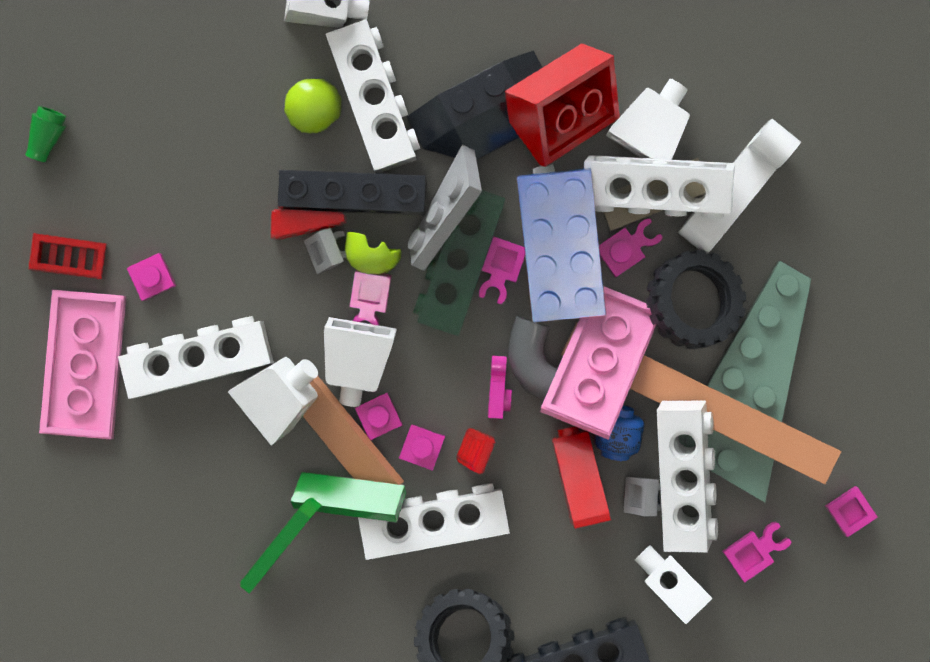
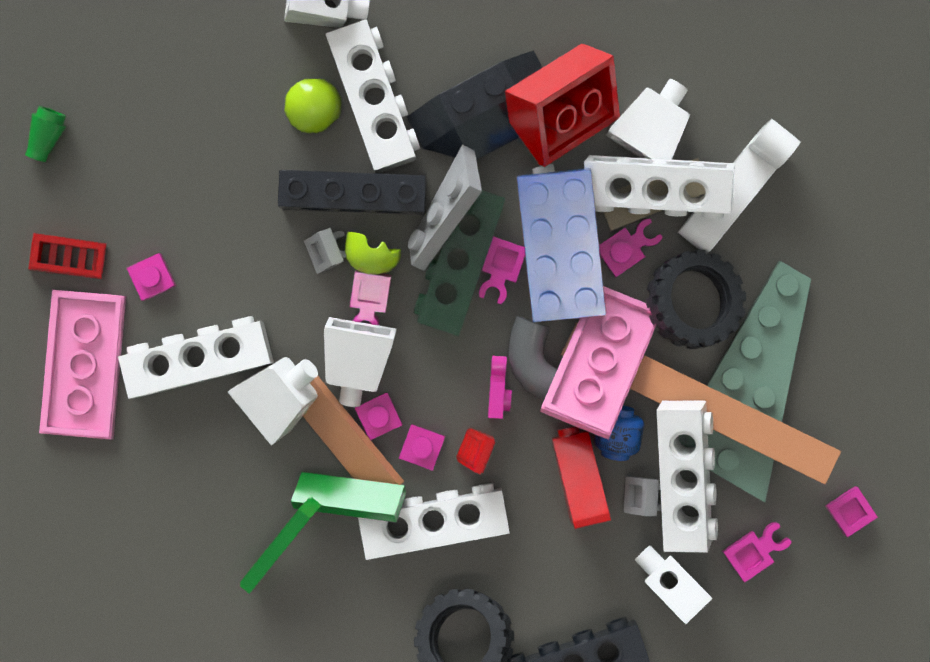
(300, 222): red slope -> none

